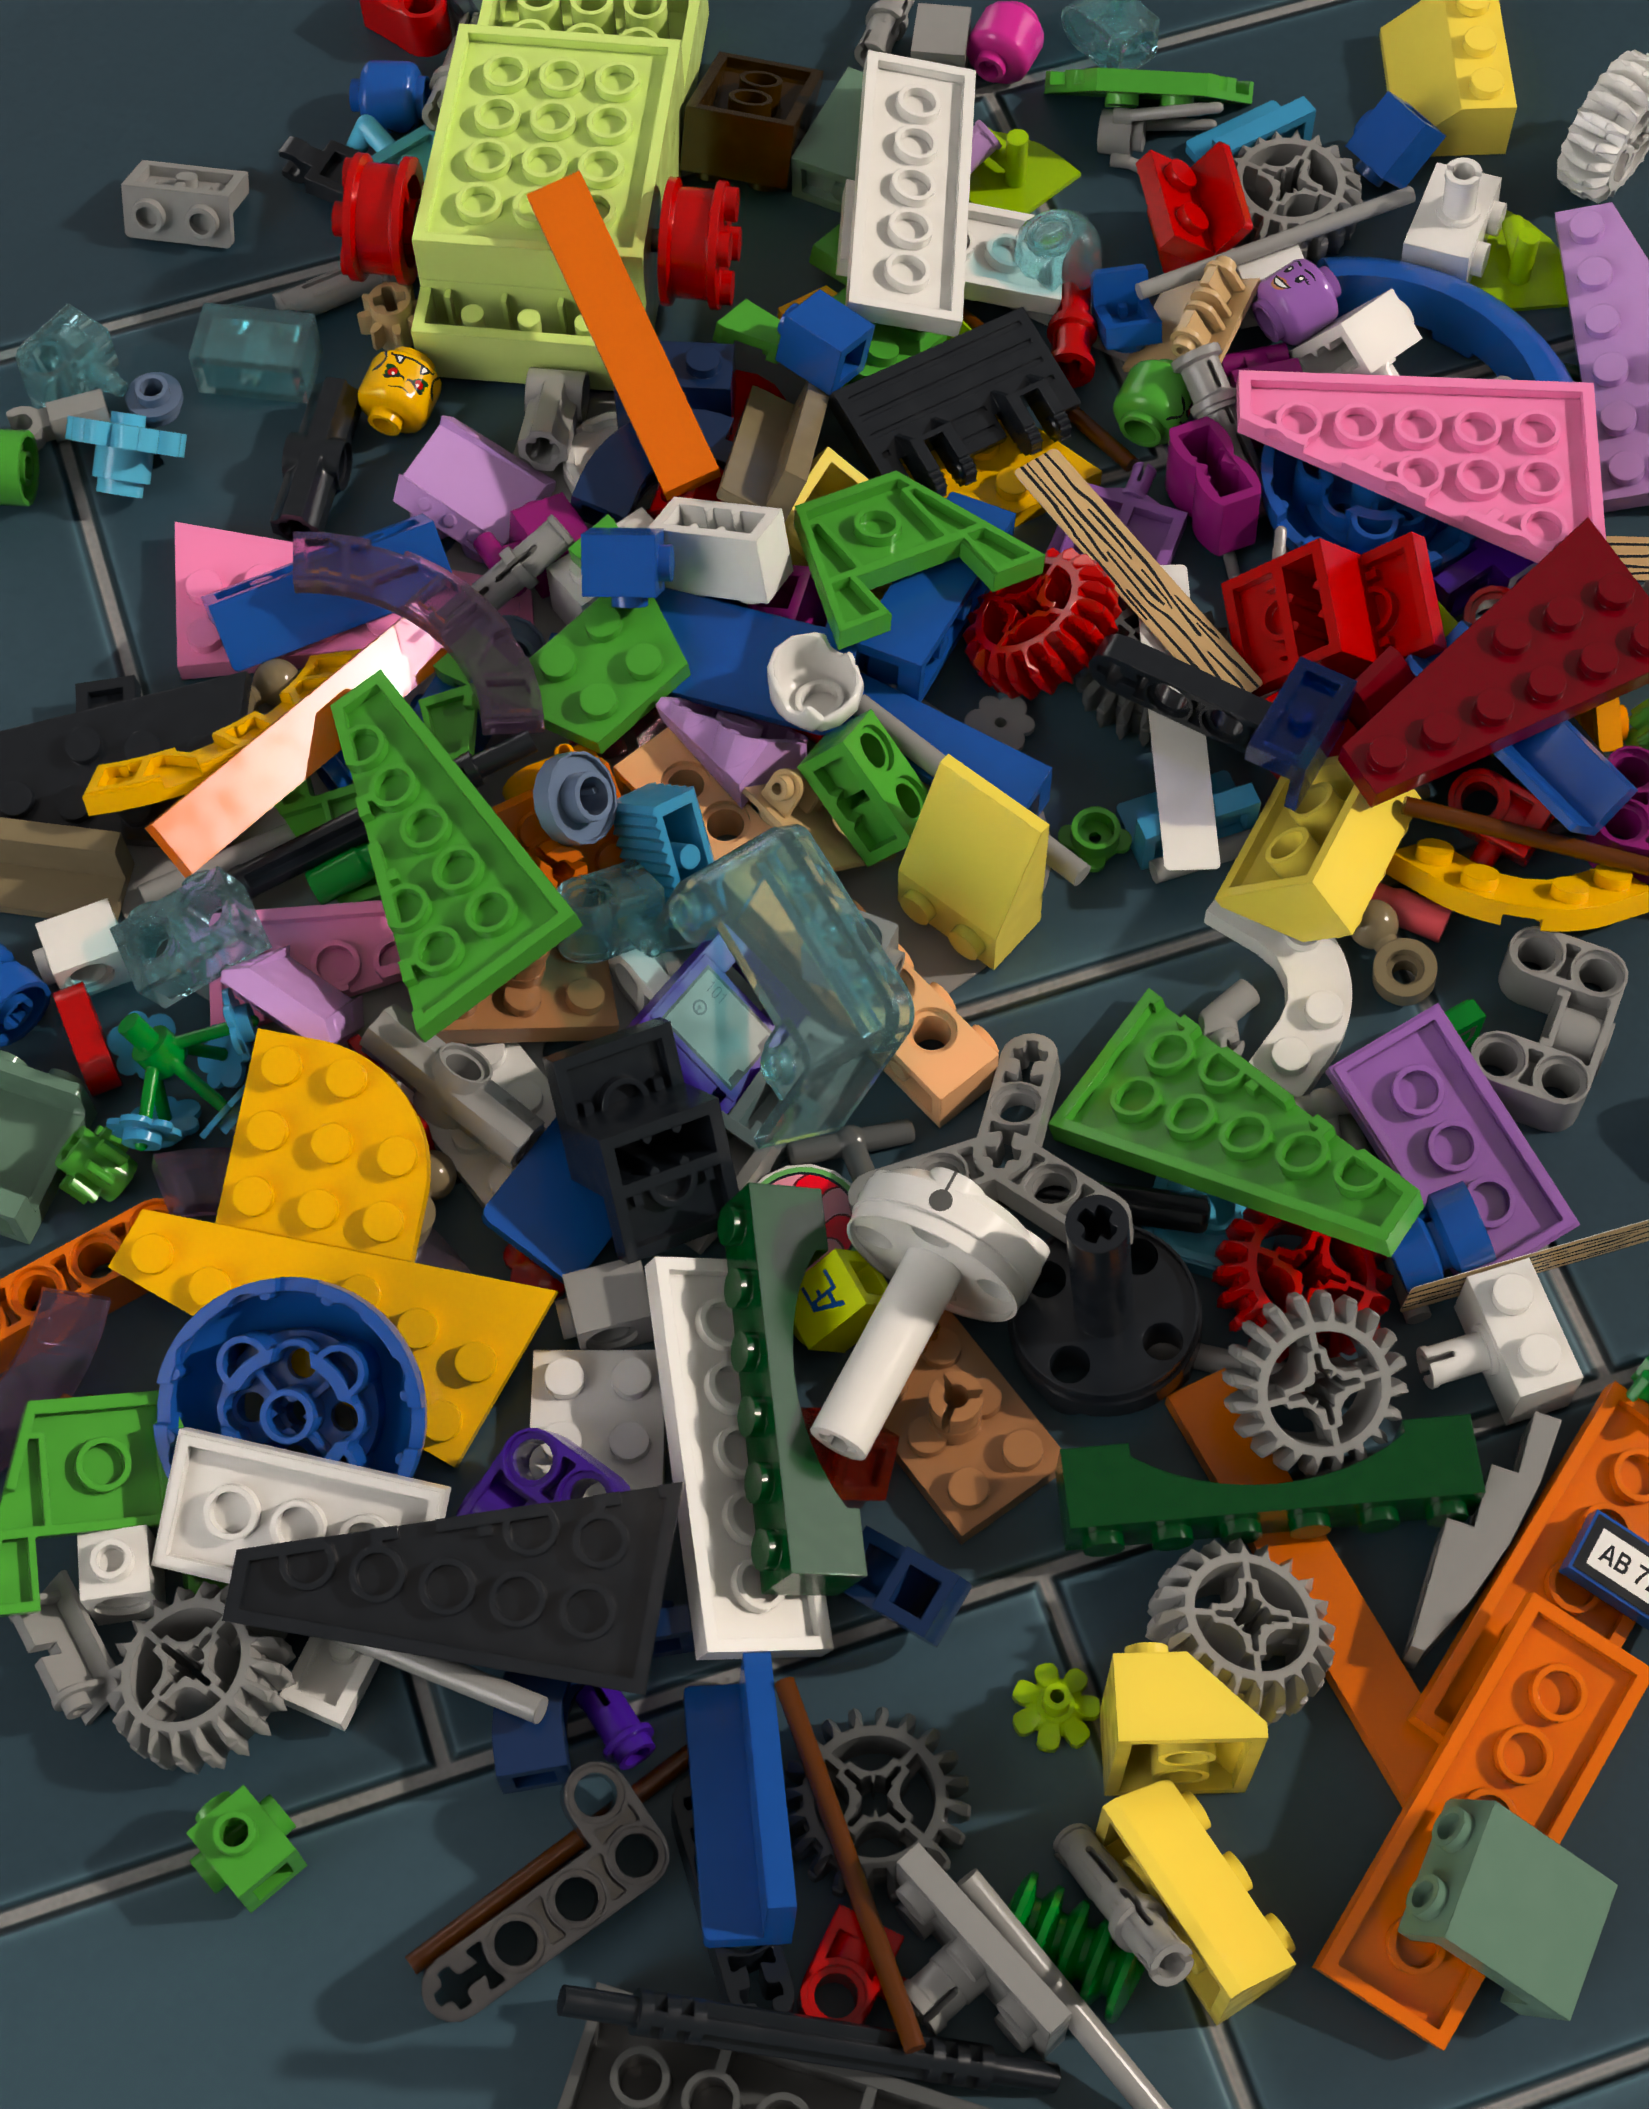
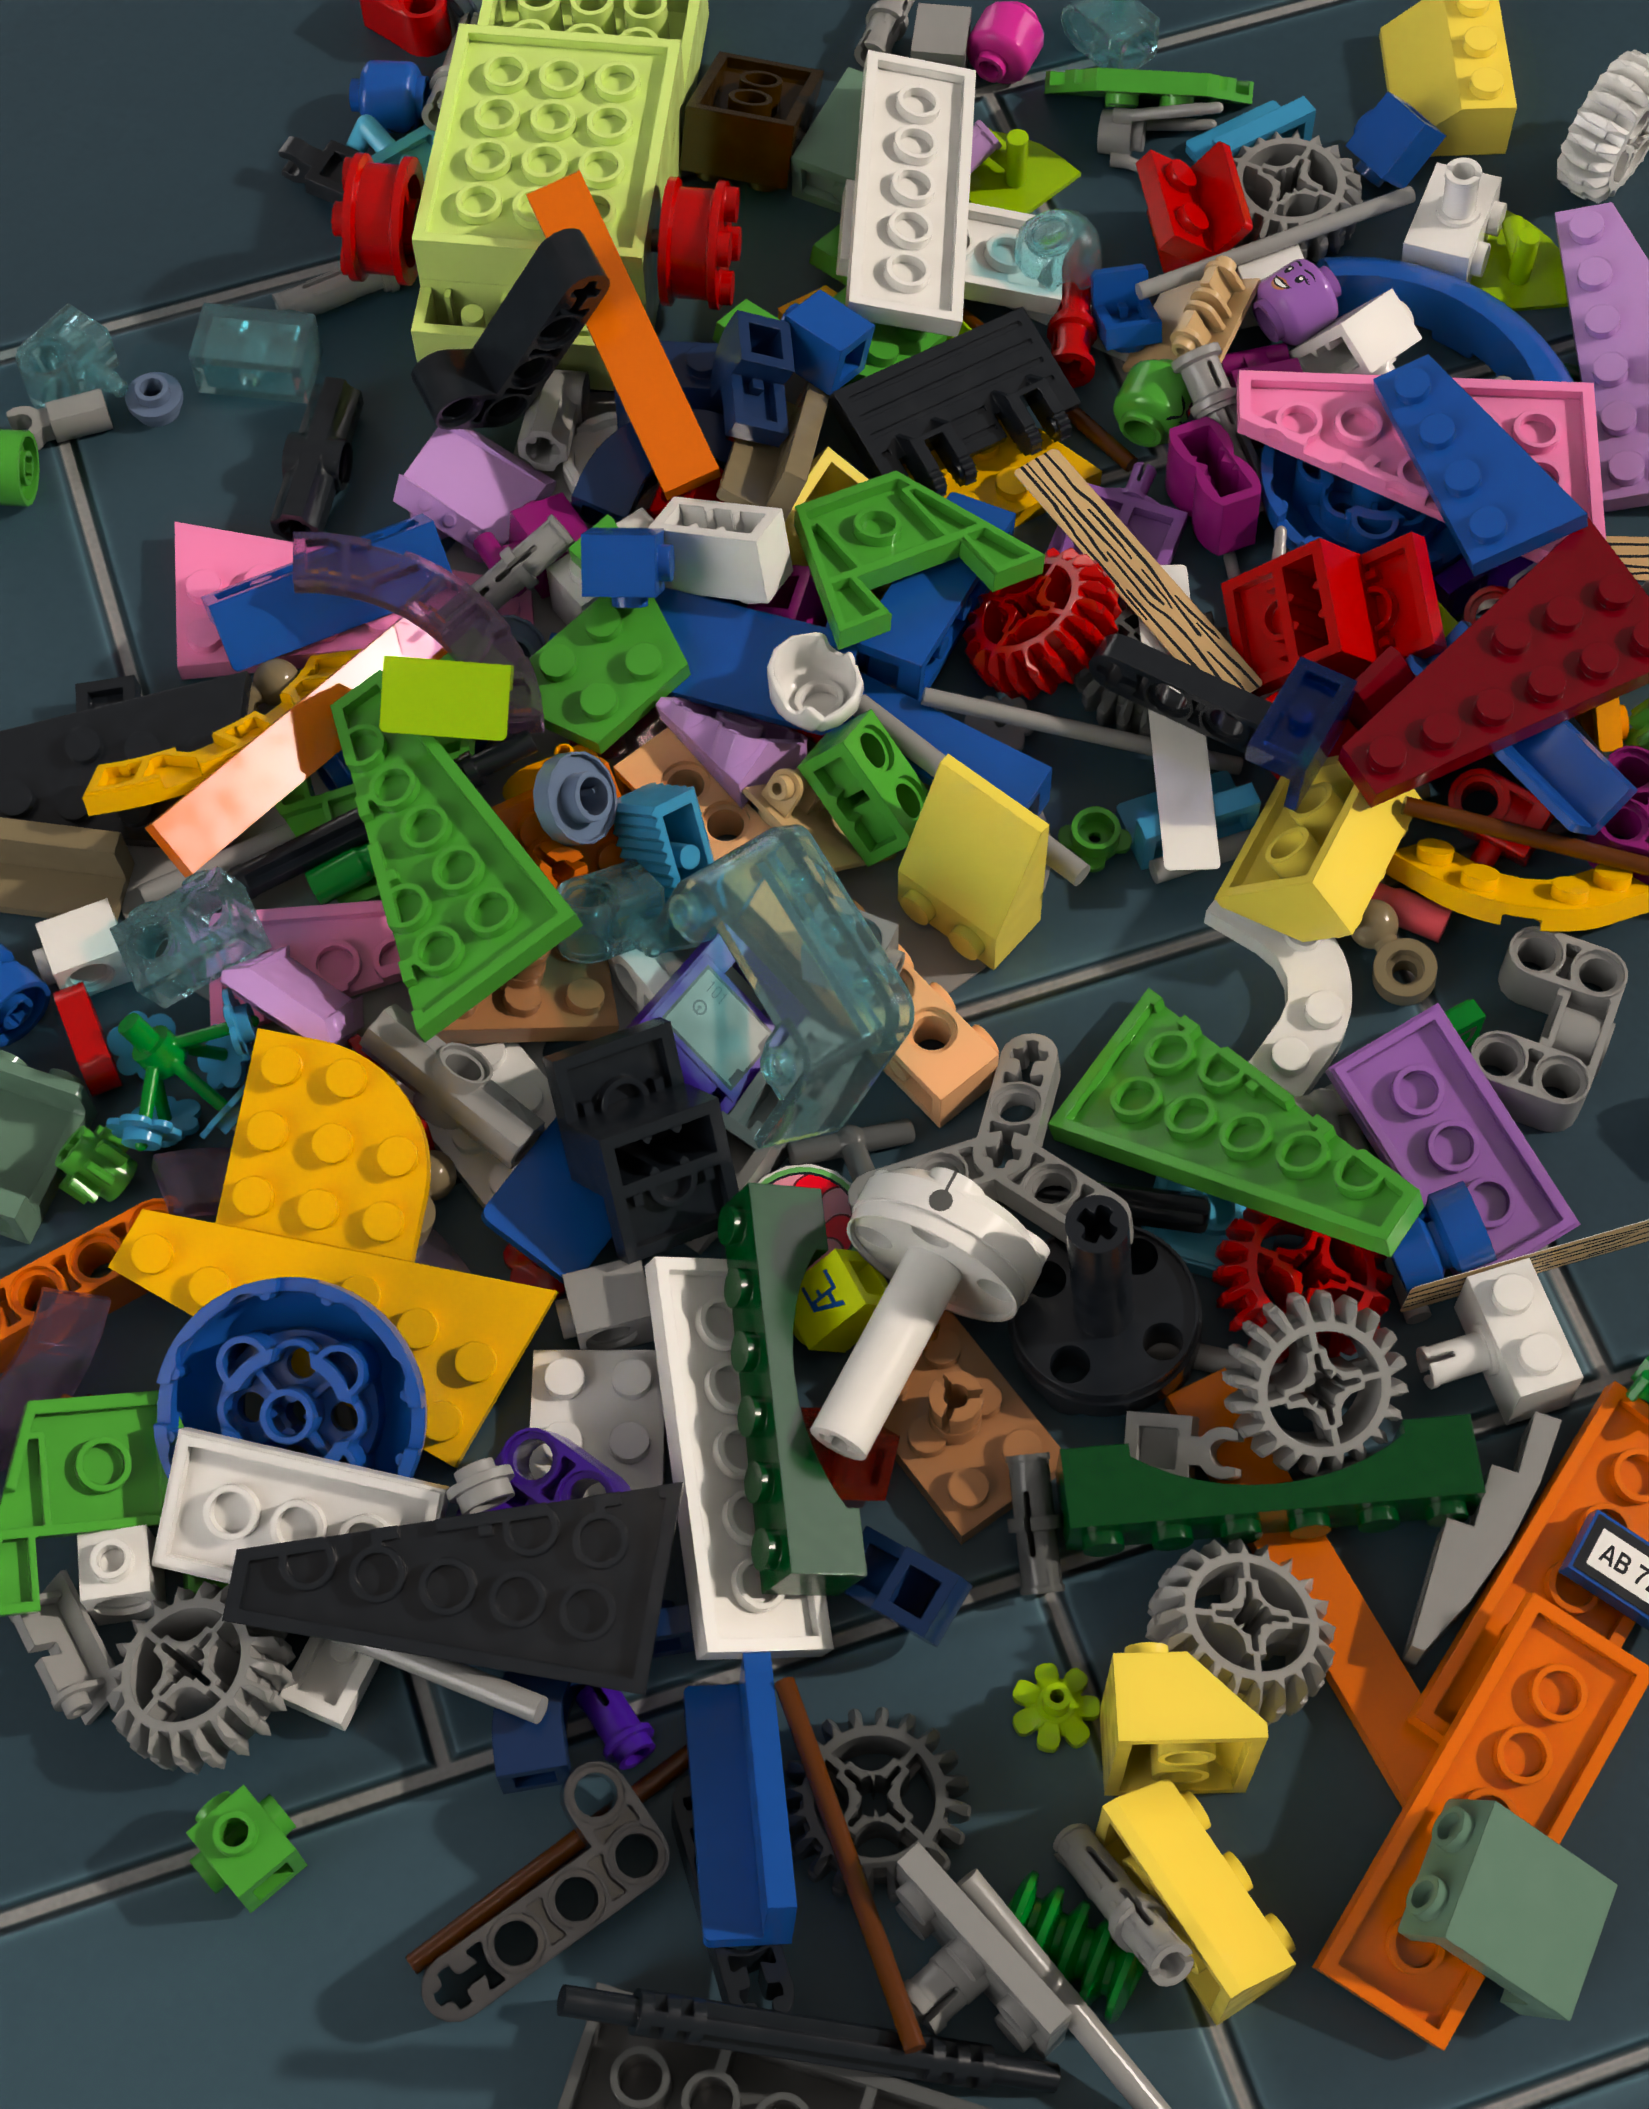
(124, 450): medium azure plant -> none
(182, 203): light grey bracket -> none
(388, 315): tan gear -> none
(399, 391): yellow head -> none
(445, 698): none -> lime panel
(481, 1486): none -> light grey plate
(521, 342): none -> black beam
(750, 377): none -> dark blue brick
(846, 1961): red piece -> none
(1035, 1523): none -> dark grey pin
(1060, 726): none -> light grey axle
(1174, 1444): none -> light grey plate
(1220, 1017): light grey arm -> none
(1476, 473): none -> blue wing

